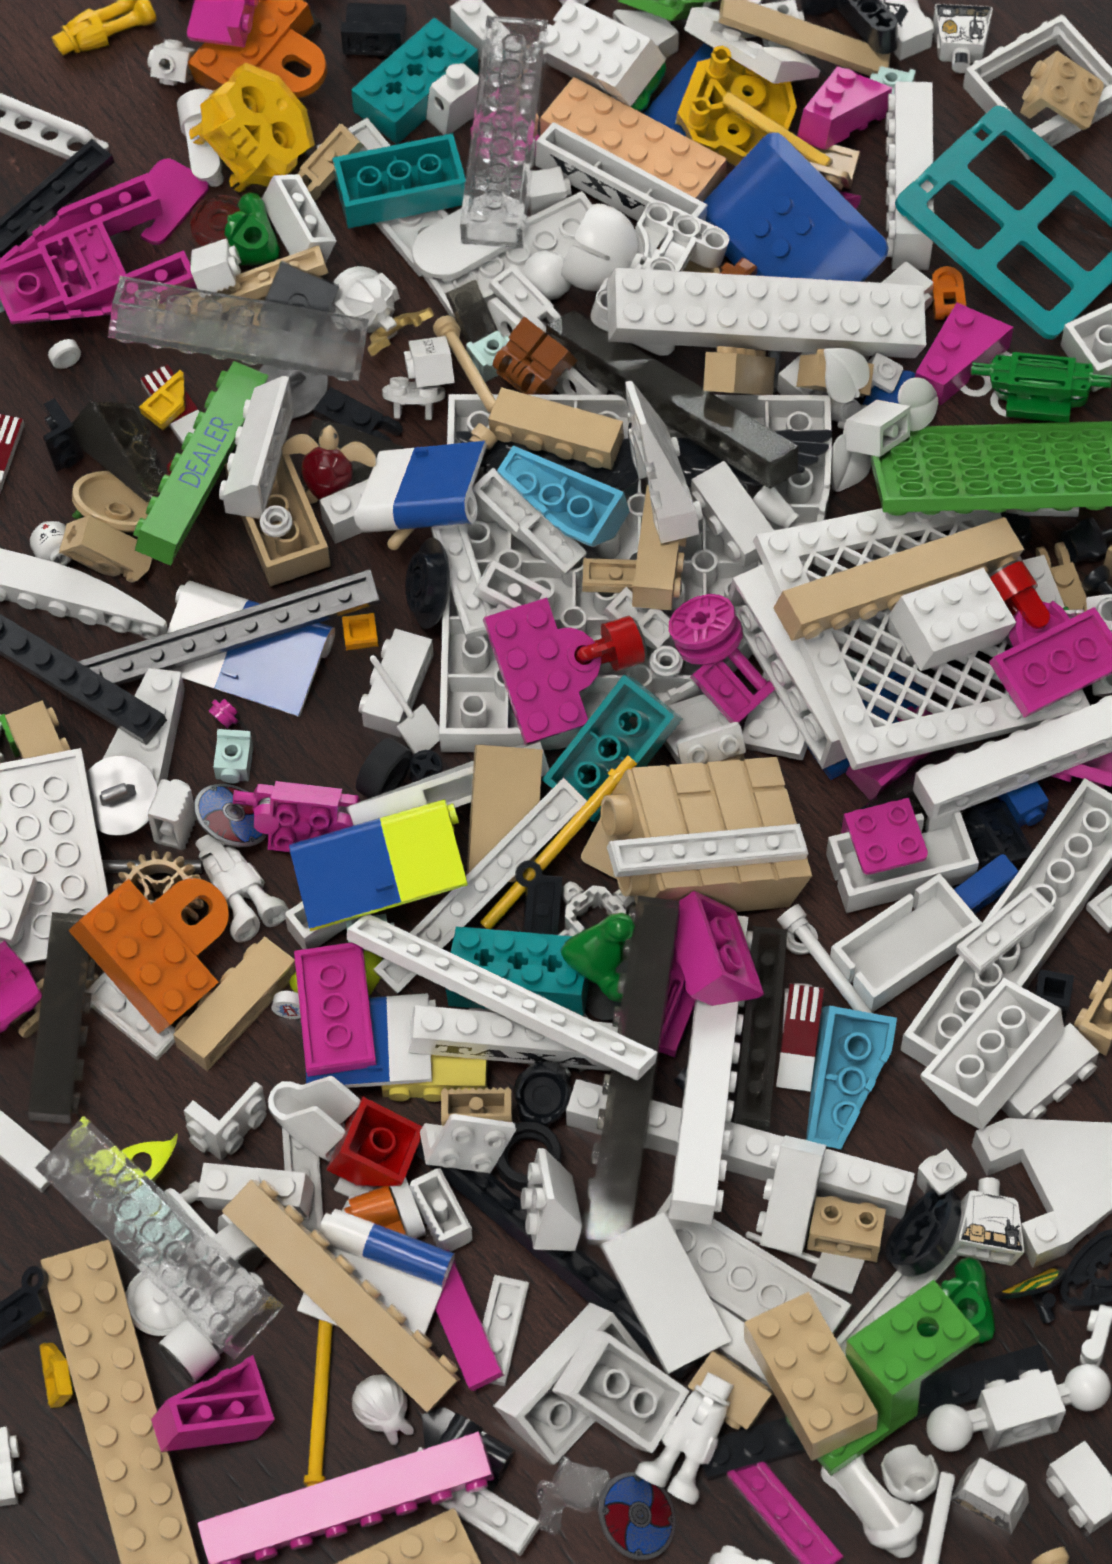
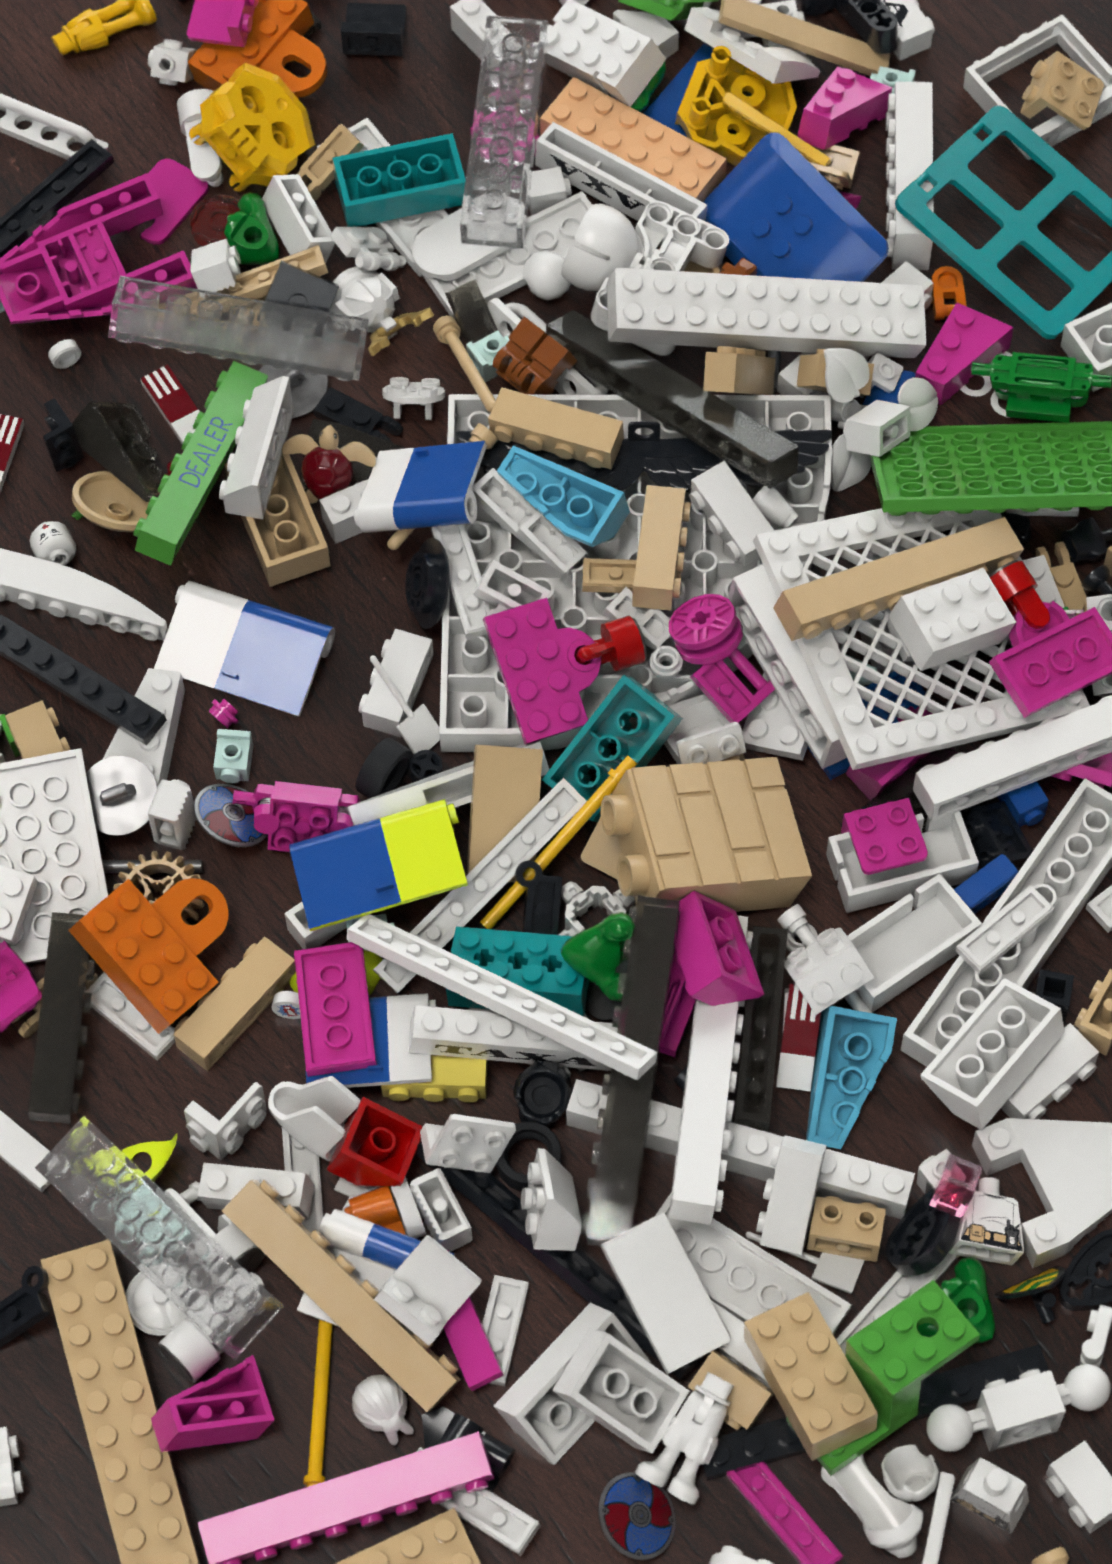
(55, 1375): yellow tile -> none
(103, 549): tan piece -> none
(166, 402): yellow tile -> none
(237, 629): plate -> none
(238, 880): white piece -> none
(272, 514): white plate -> none
(360, 631): light orange tile -> none
(368, 247): none -> white plate
(398, 89): teal brick -> none
(427, 1289): none -> white bracket
(429, 362): white brick -> none
(452, 99): white torso -> none
(478, 1103): tan brick -> none
(523, 297): white hinge -> none
(570, 1487): clear animal -> none
(656, 458): white wedge -> none
(707, 850): white tile -> none
(827, 969): none -> white bracket
(956, 1186): none -> clear pink brick
(961, 33): white torso -> none

